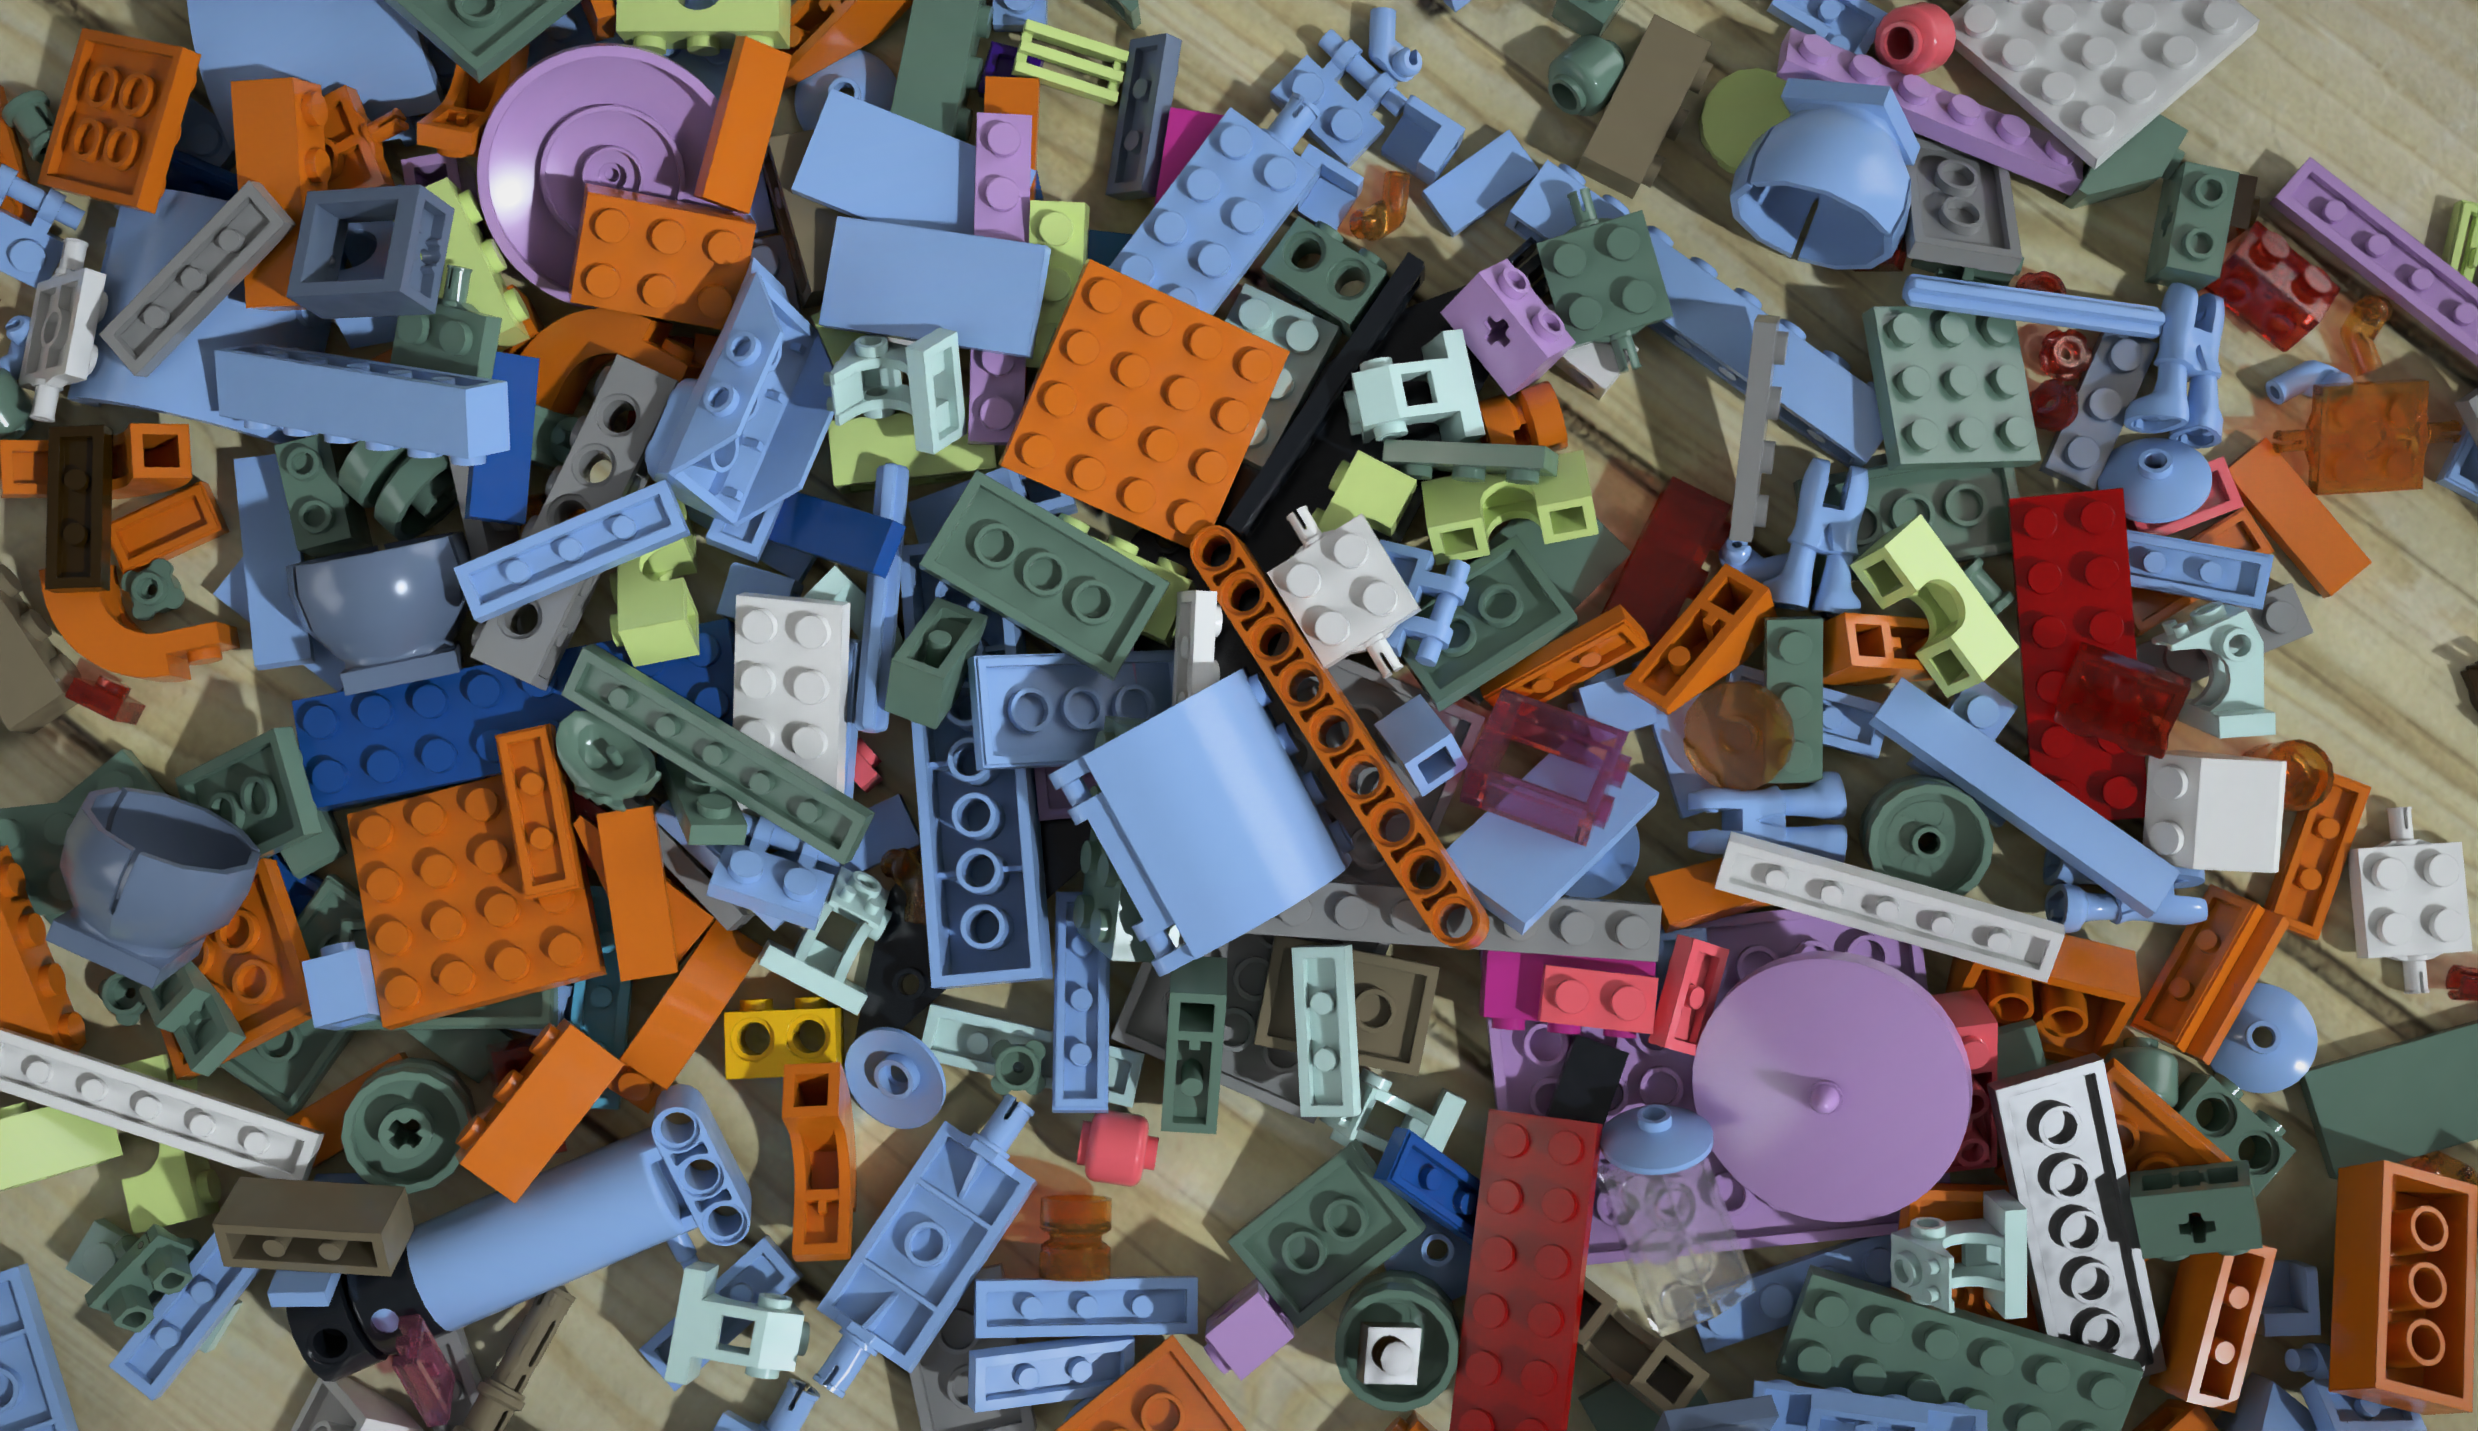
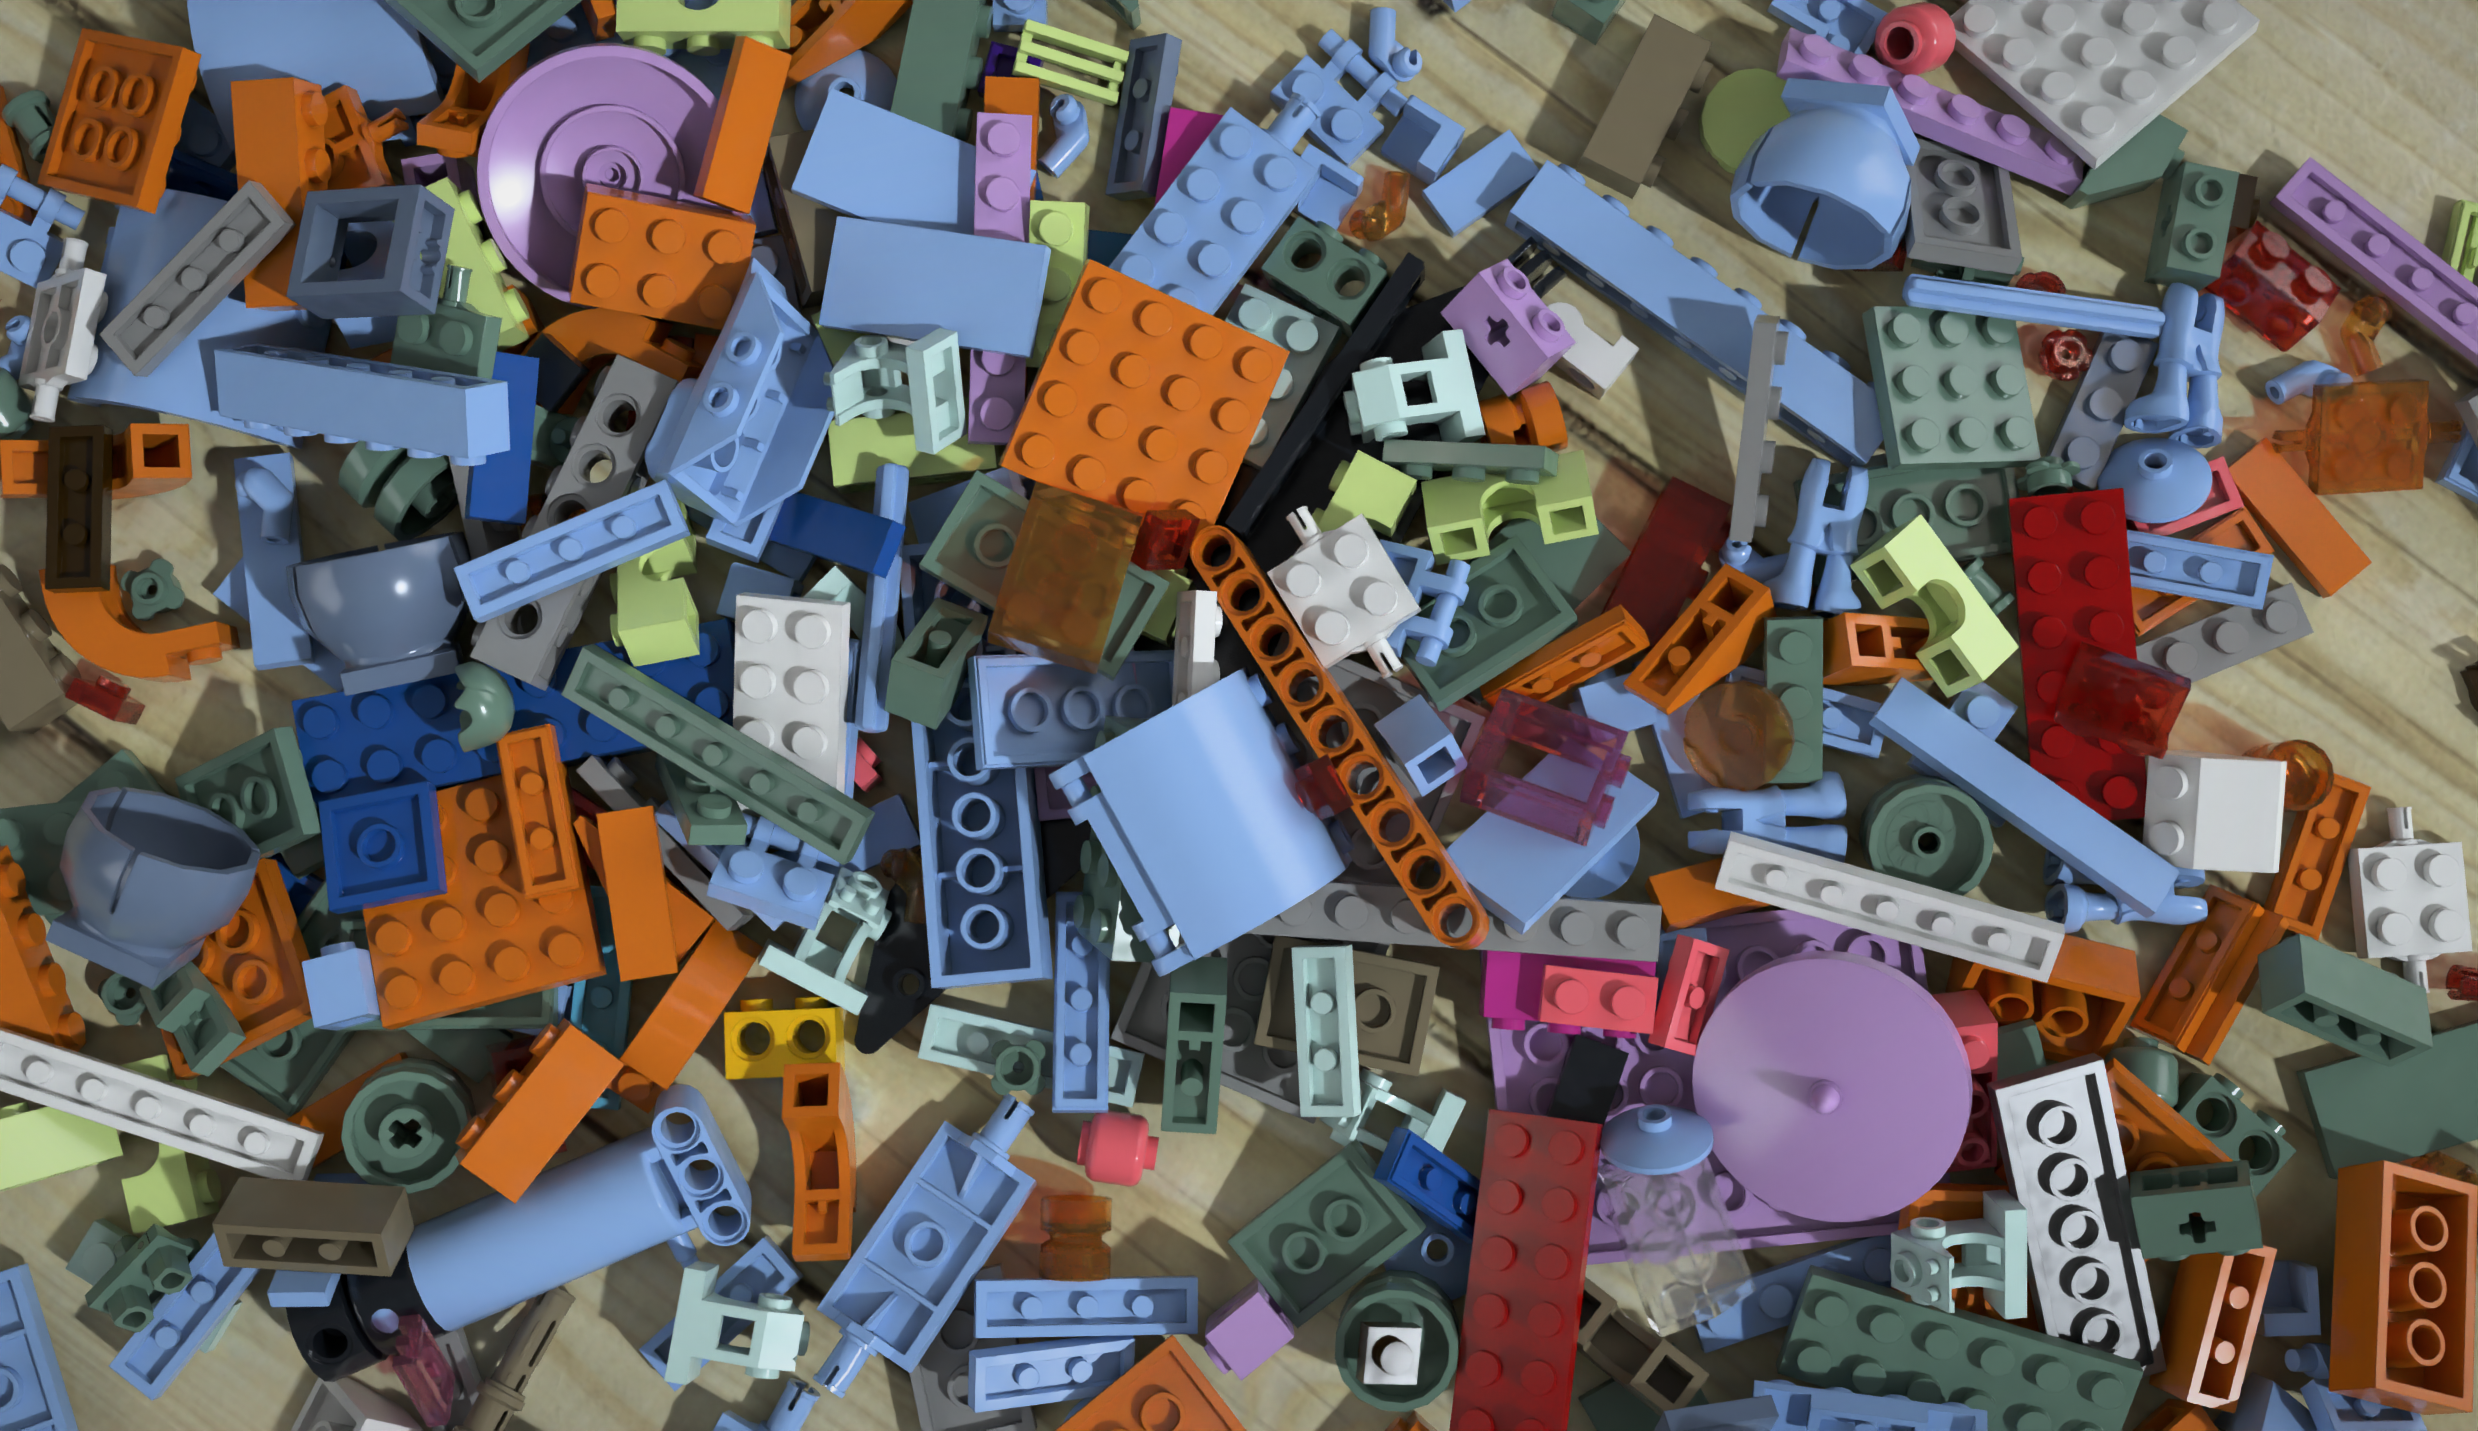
(167, 527): orange tile -> none
(273, 497): none -> light blue arm
(320, 511): sand green brick -> none
(382, 847): none -> blue plate
(485, 705): none -> sand green hair
(558, 372): none -> black tile
(604, 760): sand green hat -> none
(895, 1078): light blue dish -> none
(1064, 578): none -> clear orange slope
(1070, 132): none -> light blue arm
(1164, 539): none -> clear red plate
(1321, 788): none -> clear red plate
(1586, 75): sand green head -> none
(1605, 279): sand green plate -> none
(2048, 476): none -> sand green plate
(2061, 413): clear red plate -> none
(2235, 688): light aqua tile -> none
(2286, 1057): light blue dish -> none
(2344, 1000): none -> sand green brick

